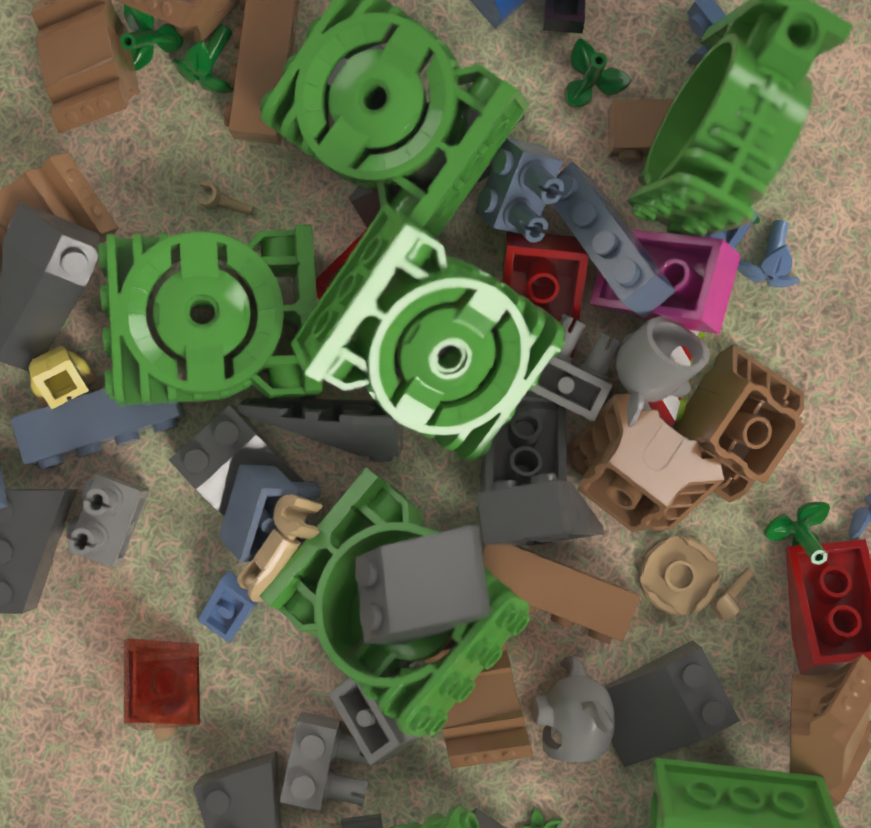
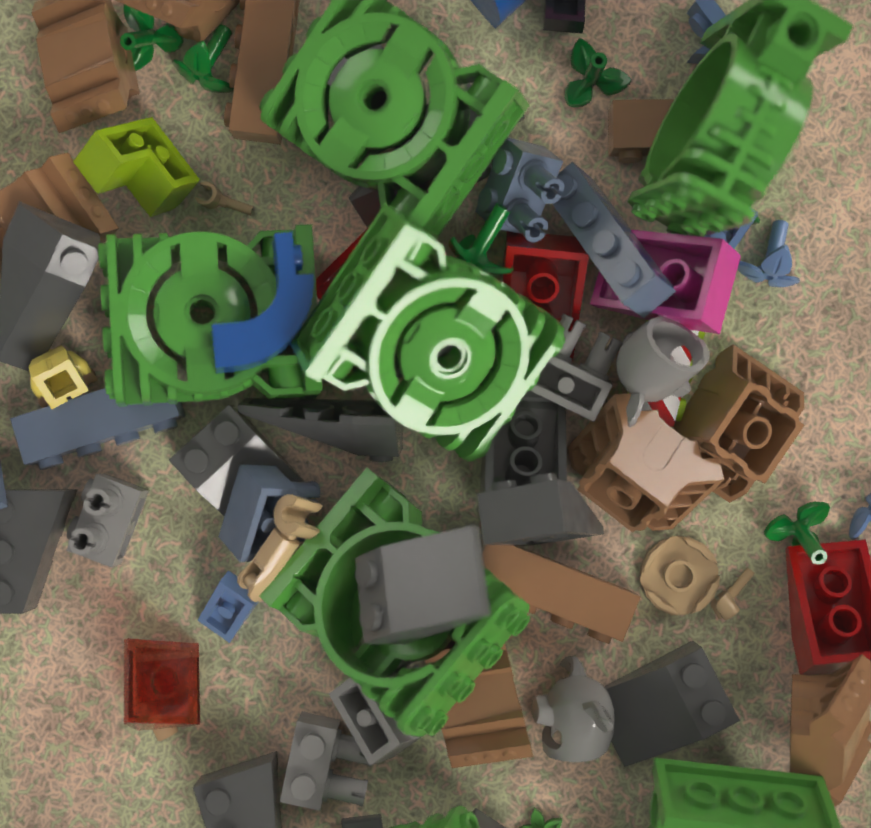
(141, 159): none -> lime brick
(258, 340): none -> blue arch
(474, 249): none -> green plant

